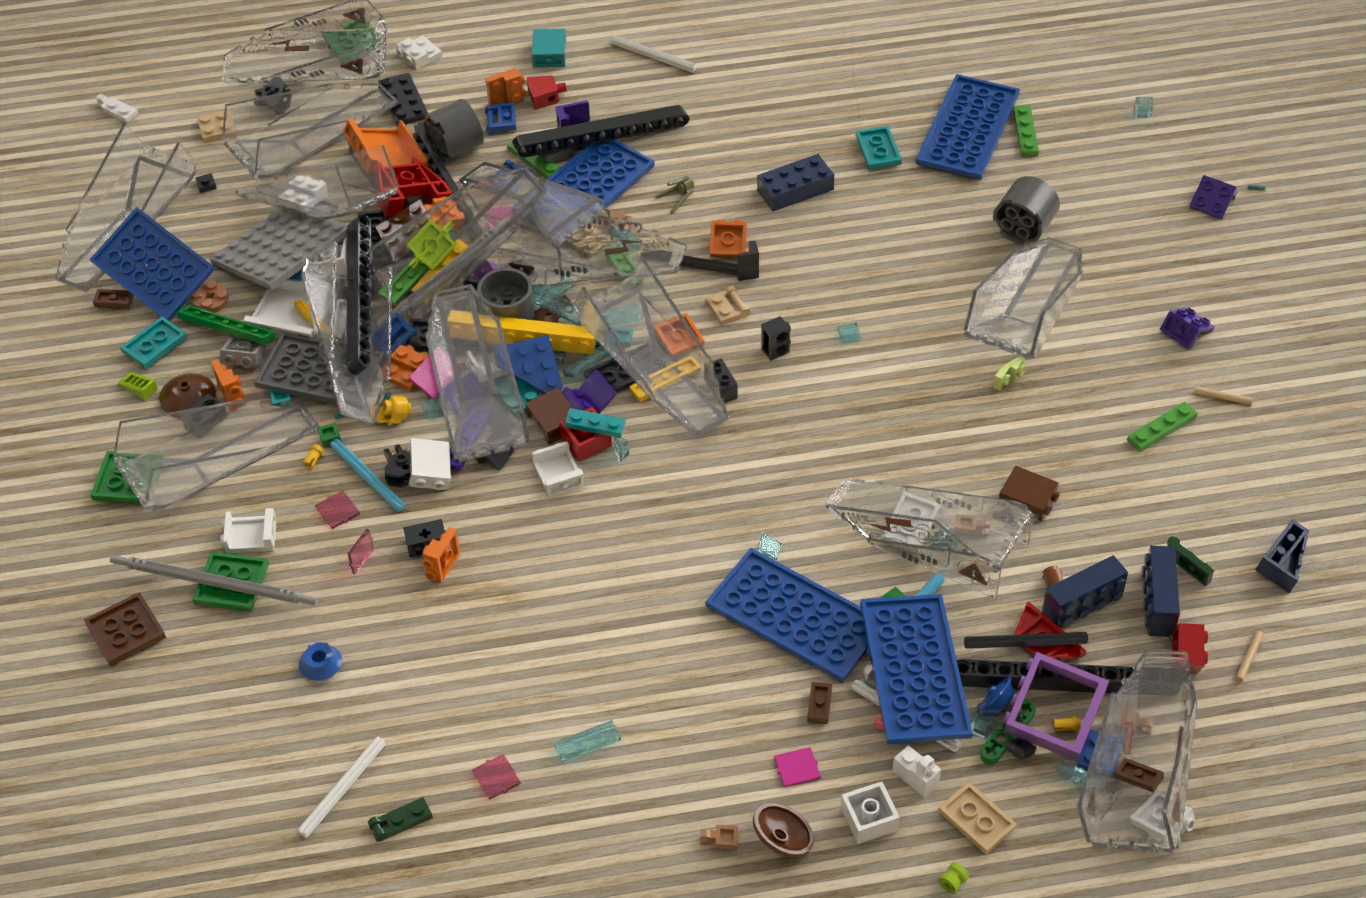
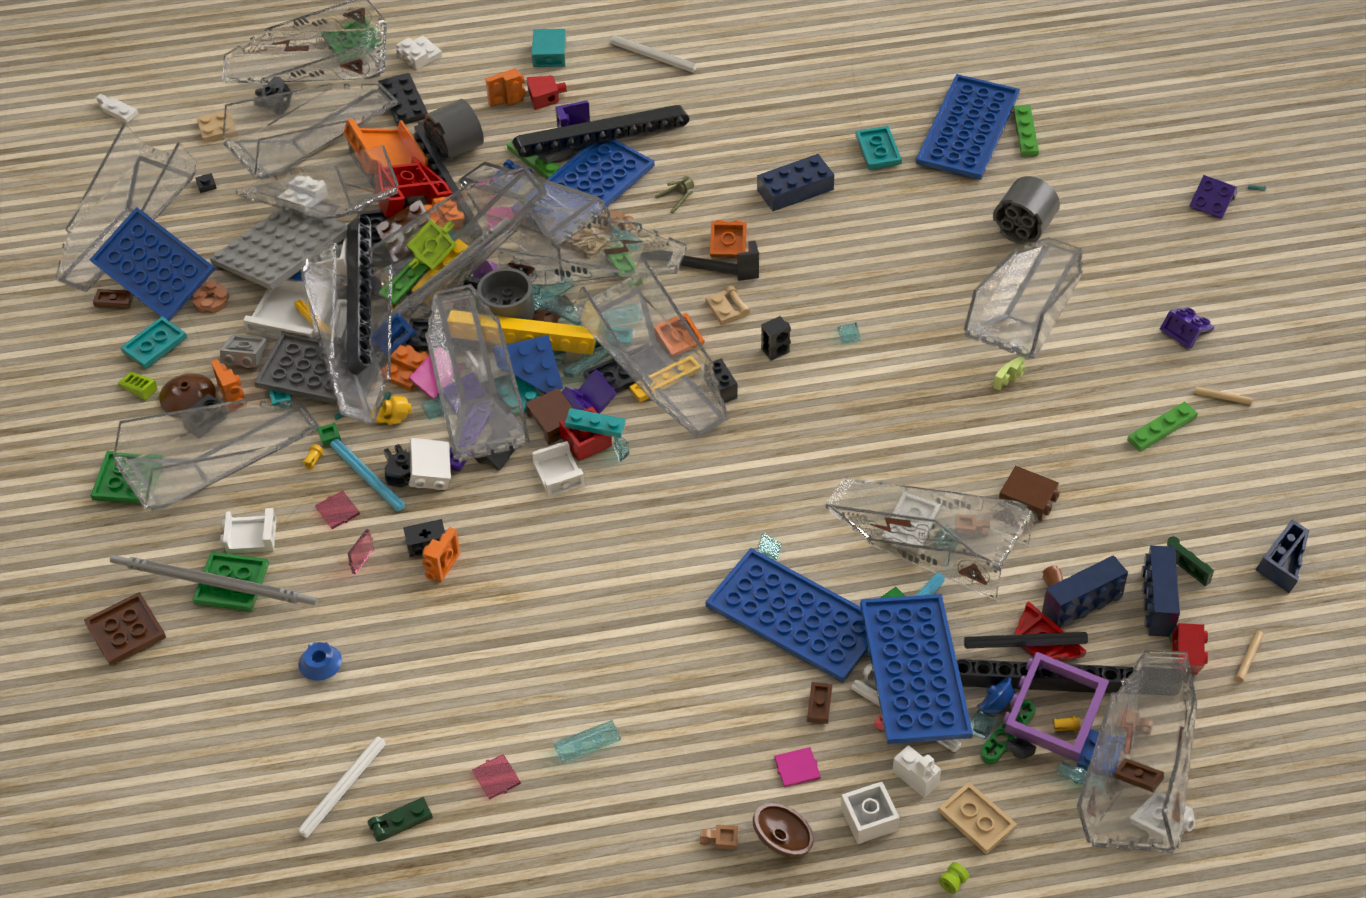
(226, 324): green plate -> none
(506, 118): blue plate -> none
(1143, 107): clear light blue slope -> none

